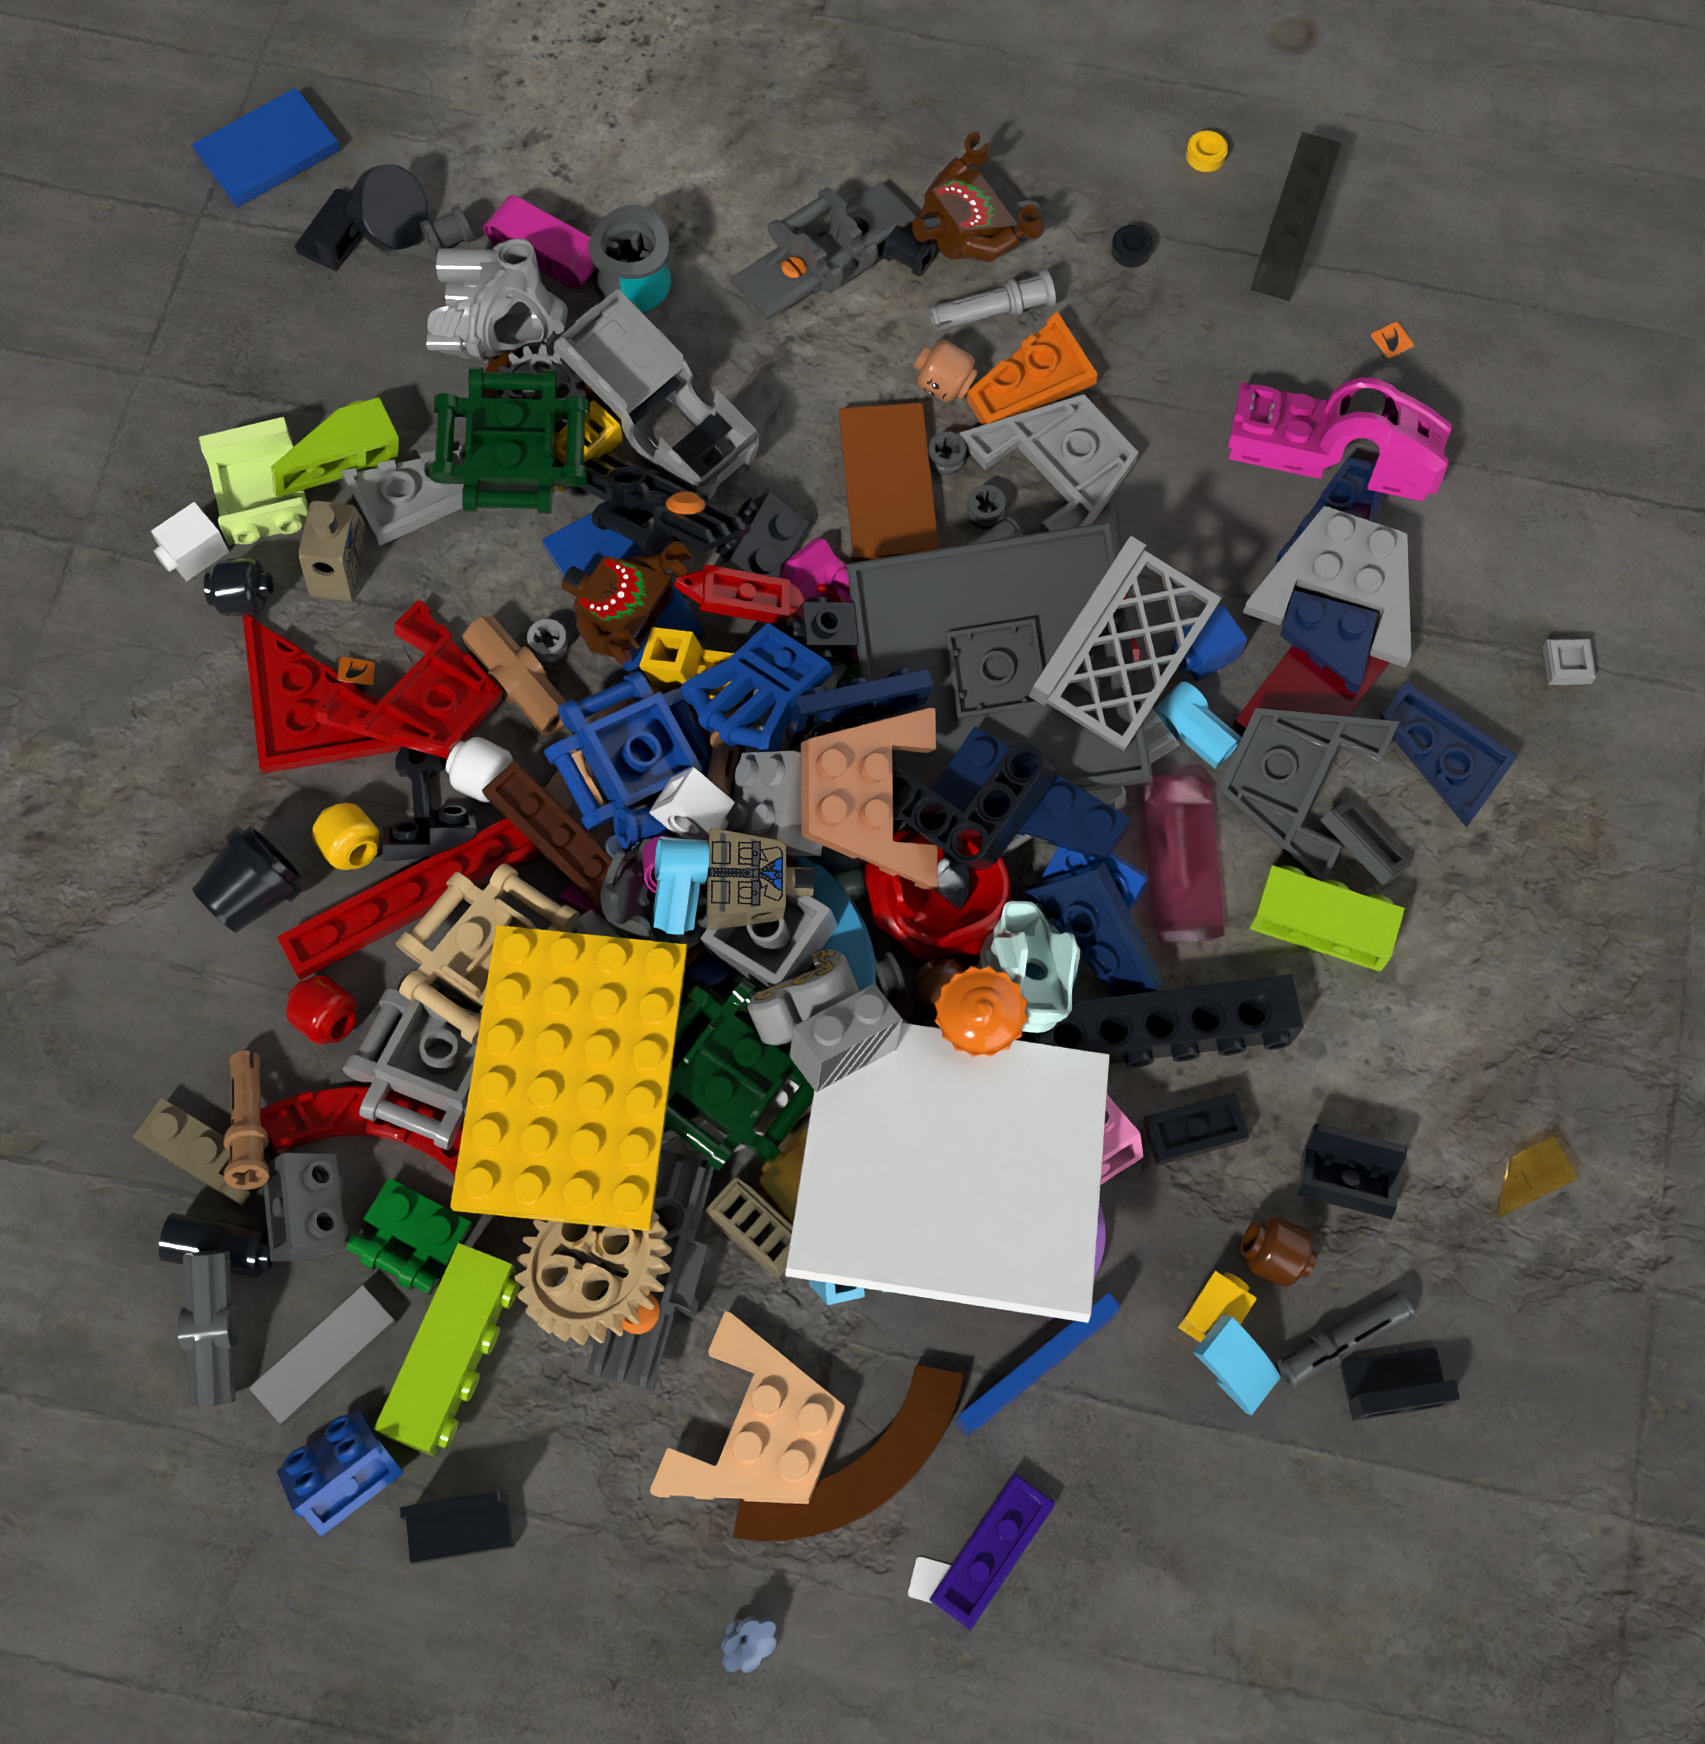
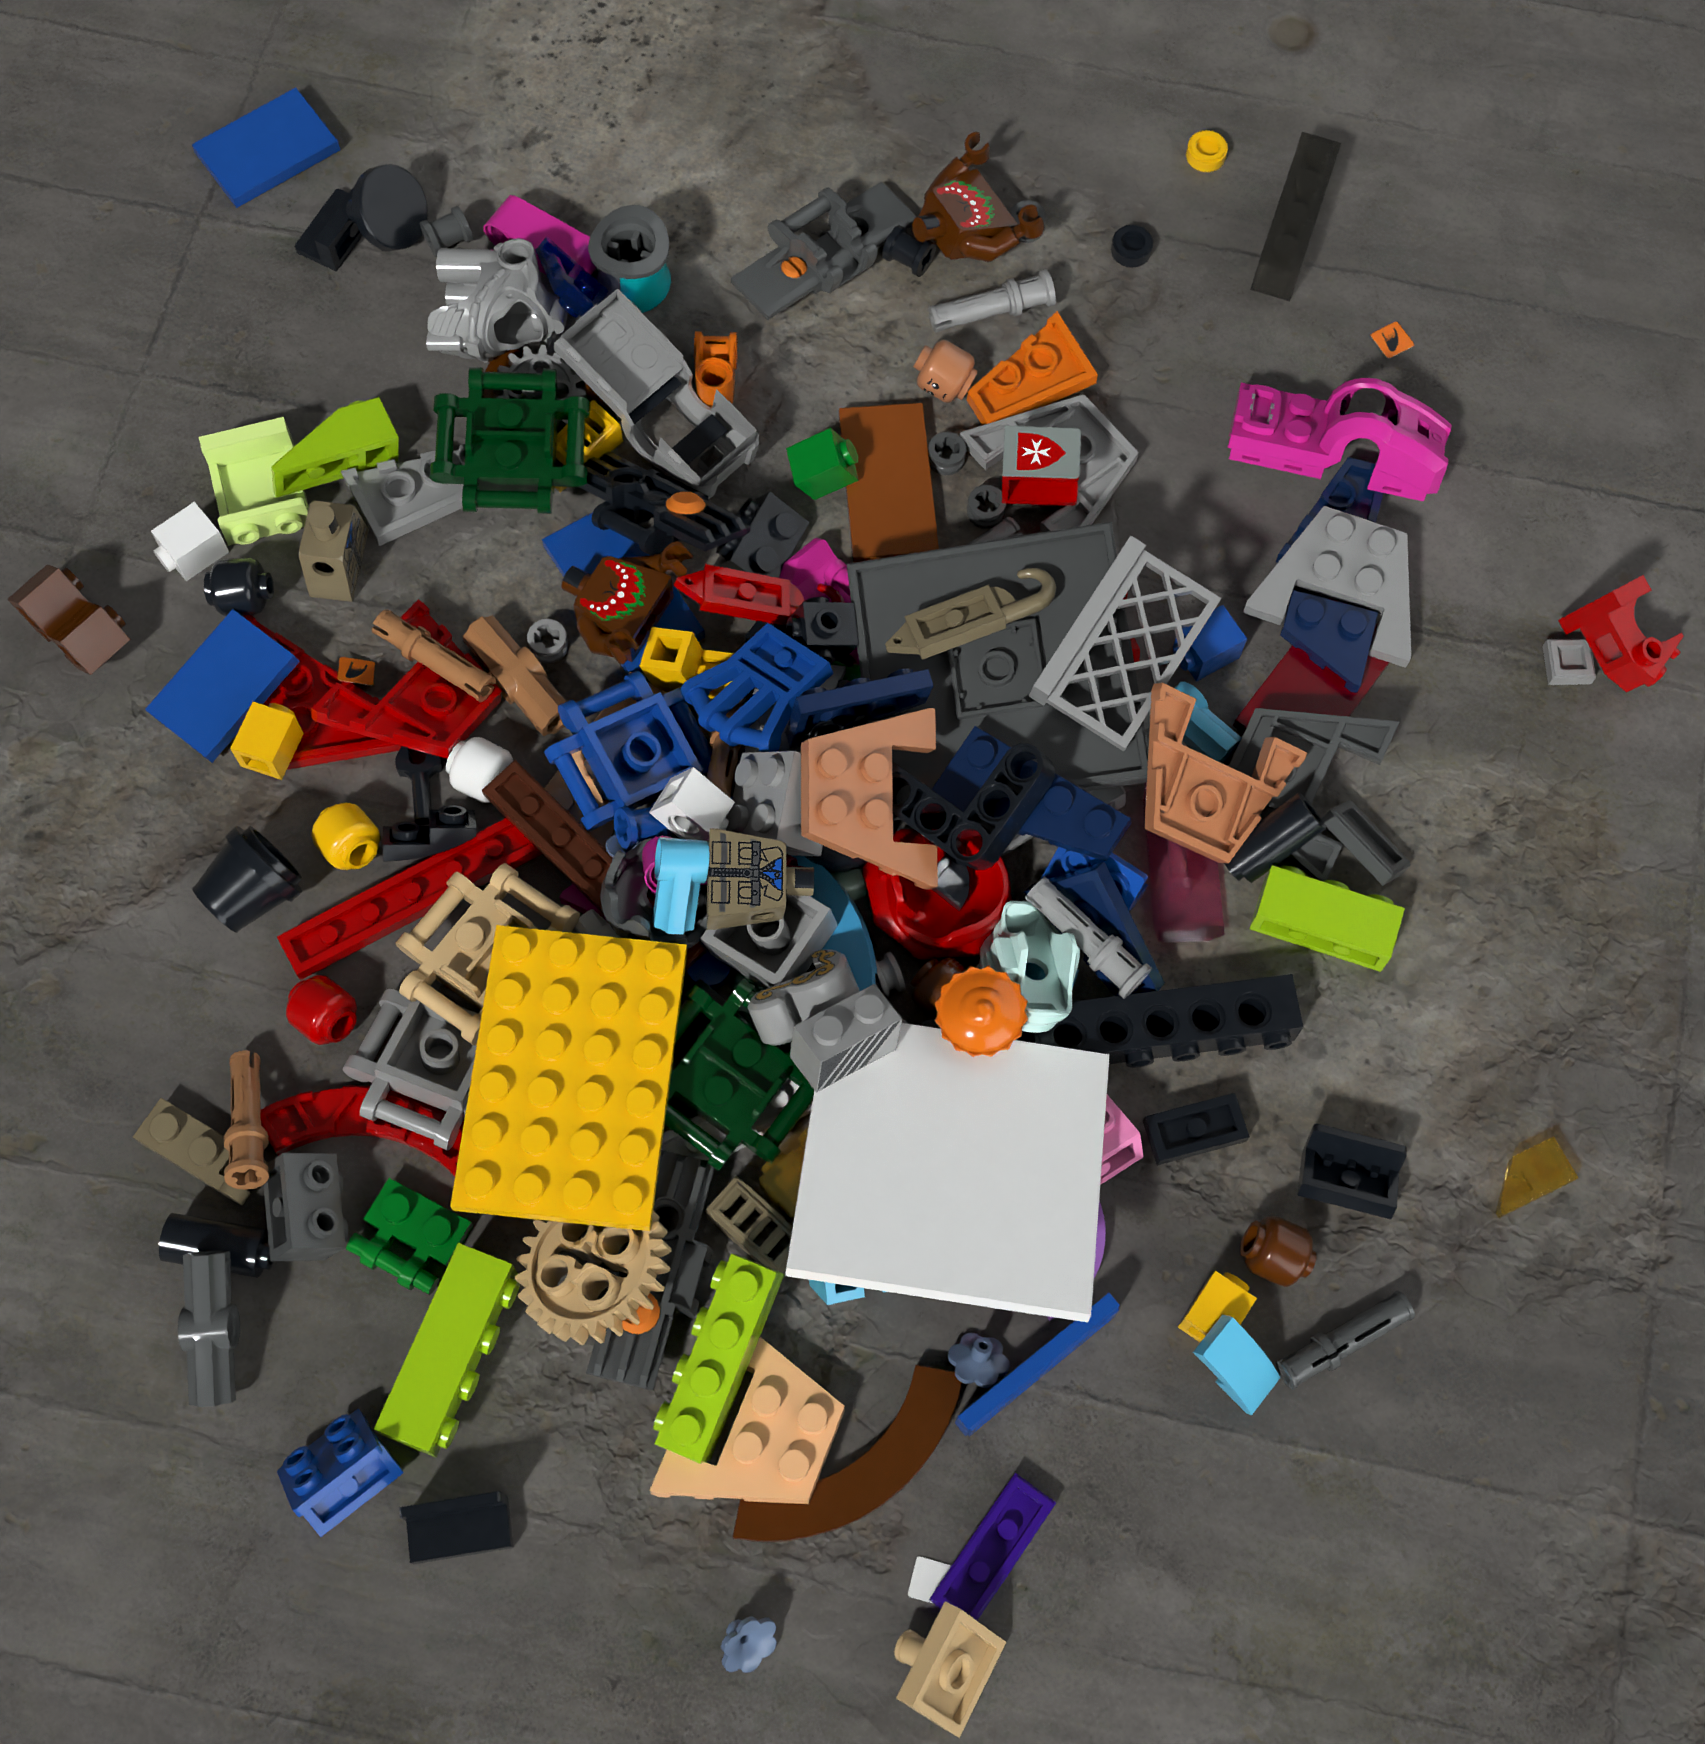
(68, 619): none -> reddish brown brick
(219, 683): none -> blue tile
(267, 739): none -> yellow brick
(322, 1356): light grey tile -> none
(420, 646): none -> medium nougat pin
(569, 280): none -> clear blue wing
(715, 365): none -> orange piece
(719, 1358): none -> lime brick
(823, 463): none -> green brick
(948, 1667): none -> tan tile
(968, 617): none -> dark tan plate
(978, 1360): none -> sand blue plant
(1041, 465): none -> piece
(1103, 951): none -> light grey pin
(1199, 798): none -> nougat wing
(1276, 838): none -> black brick
(1396, 1384): black panel -> none
(1448, 751): dark blue wing -> none
(1617, 641): none -> red tile

